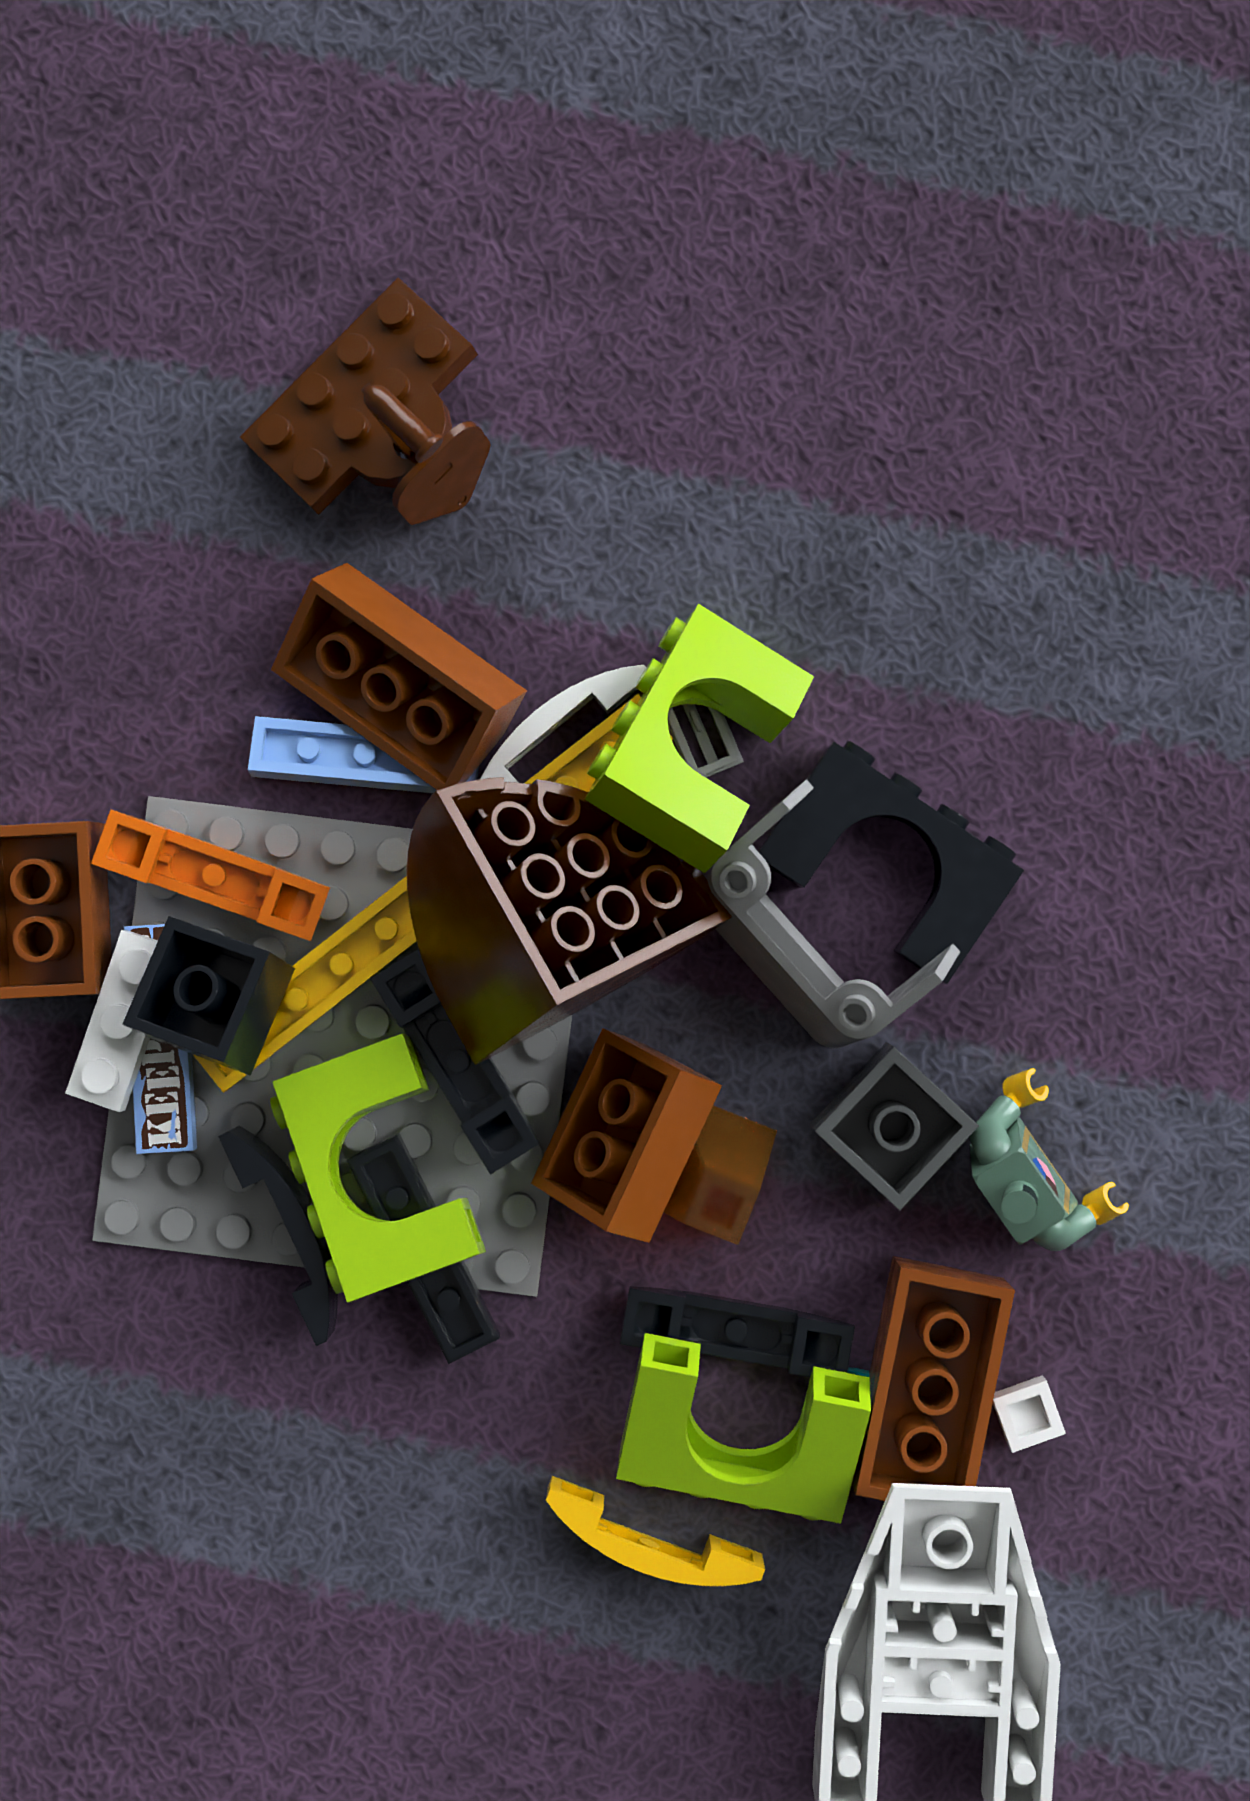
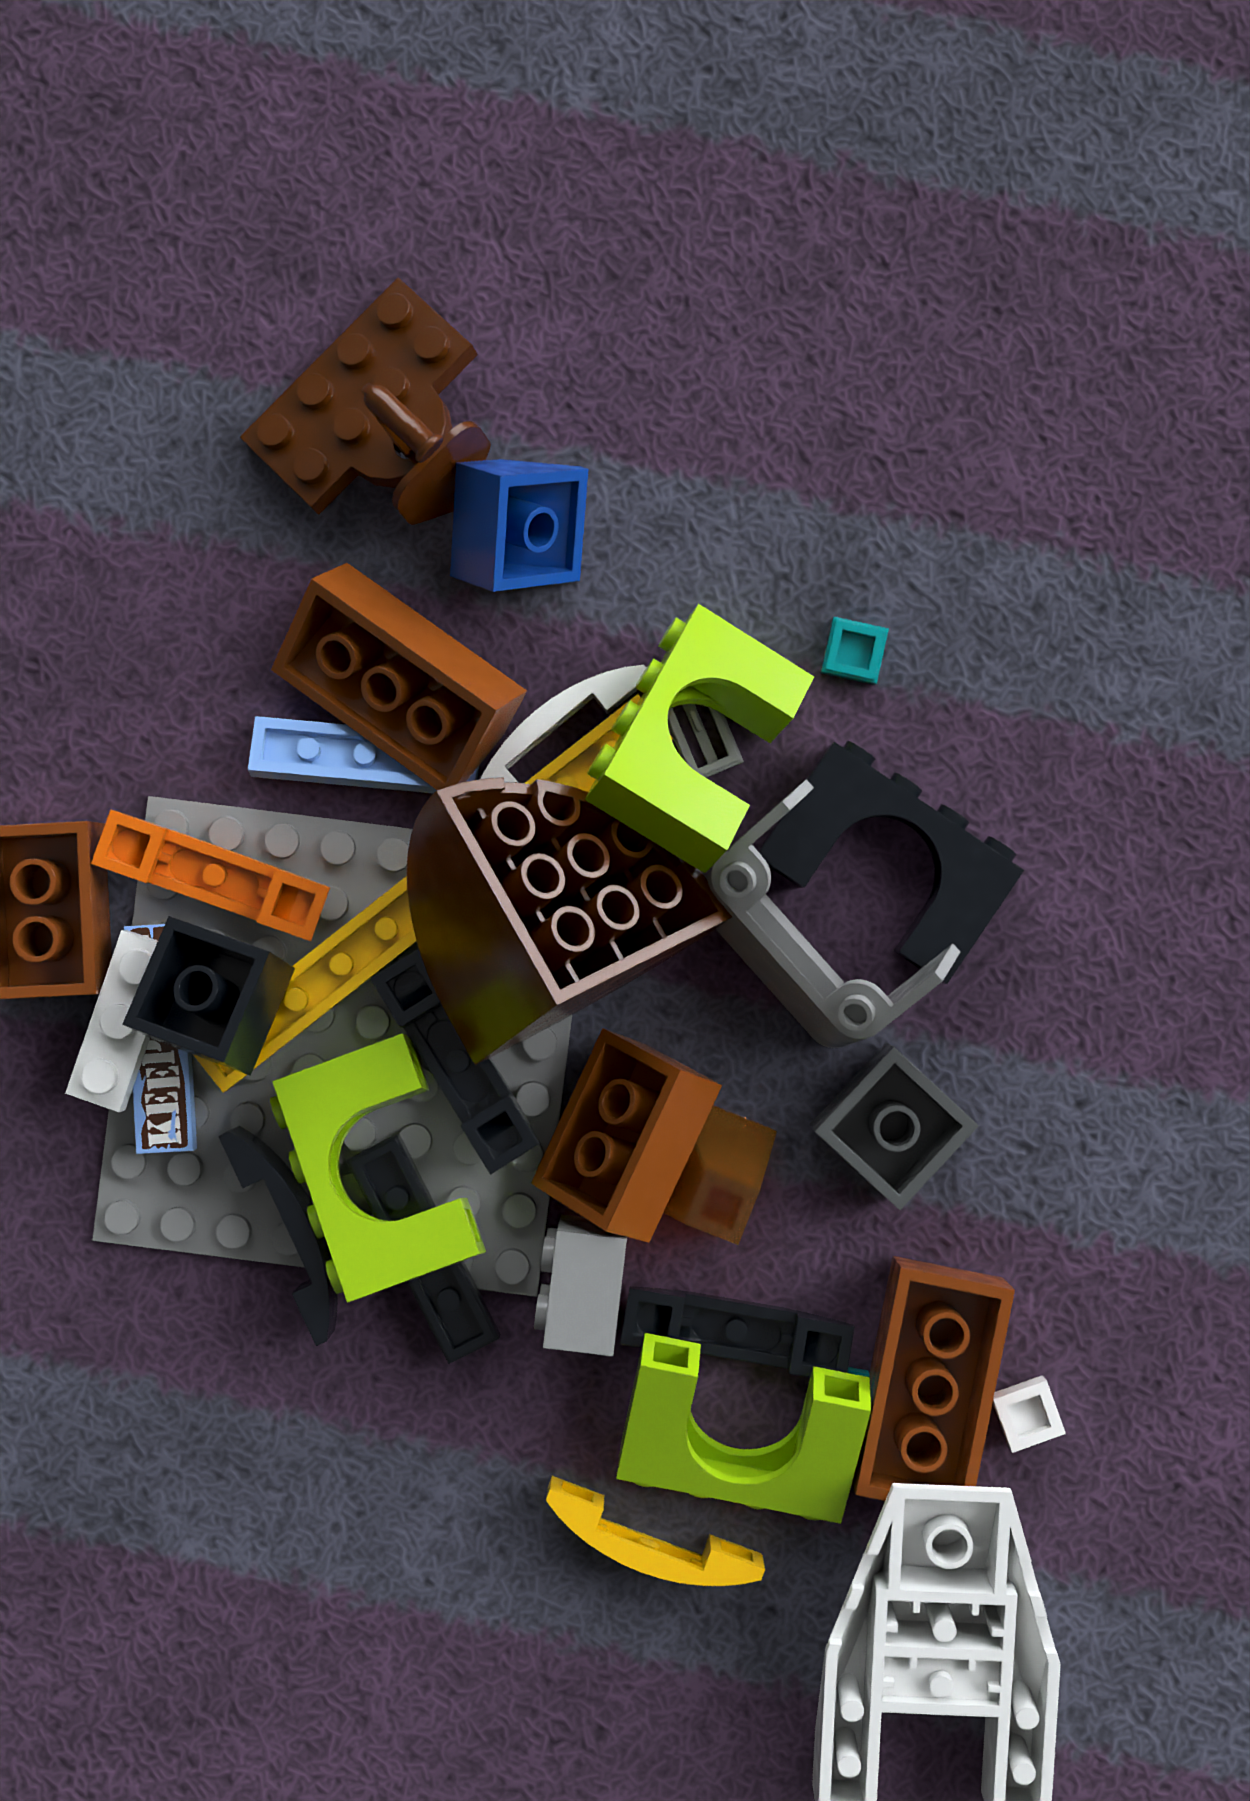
(517, 523): none -> blue slope
(584, 1289): none -> light grey brick
(854, 650): none -> teal tile
(1023, 1181): sand green torso -> none

